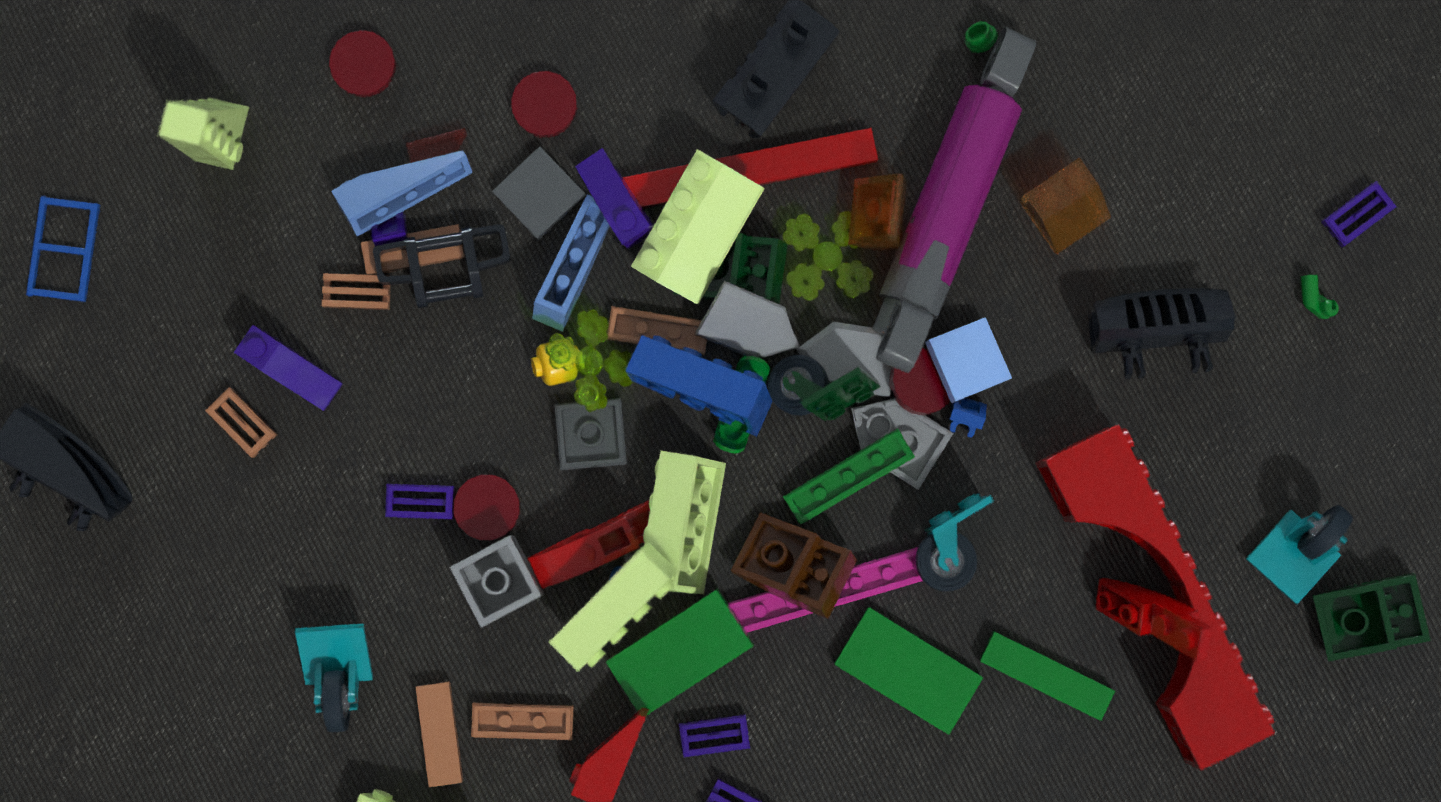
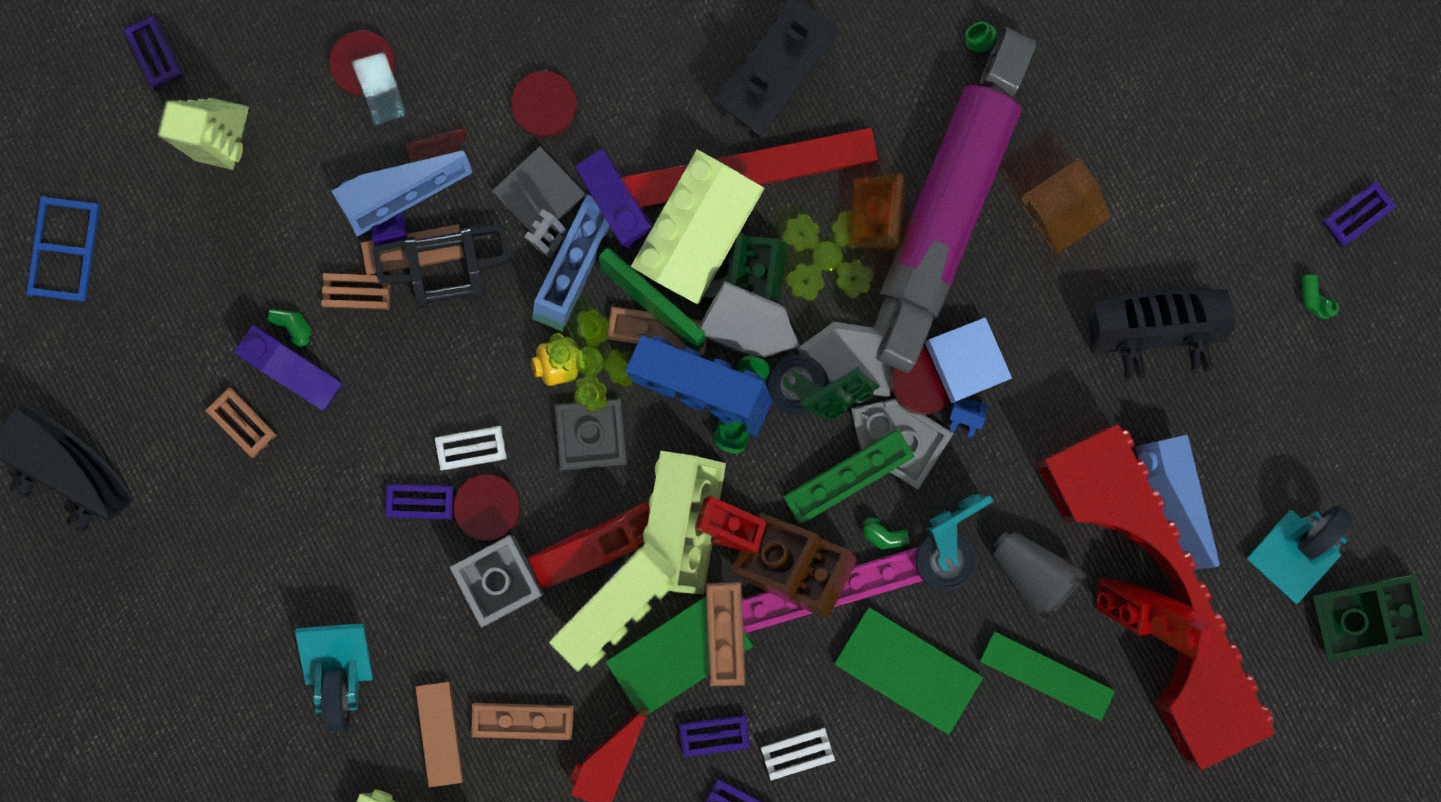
(166, 77): none -> dark purple tile
(295, 324): none -> green arm
(379, 88): none -> clear light blue slope
(499, 443): none -> white tile
(541, 231): none -> light grey tile
(651, 300): none -> green tile
(725, 634): none -> nougat tile
(730, 525): none -> red slope
(770, 762): none -> white tile
(882, 537): none -> green arm
(1036, 573): none -> dark grey cone
(1177, 481): none -> medium blue slope

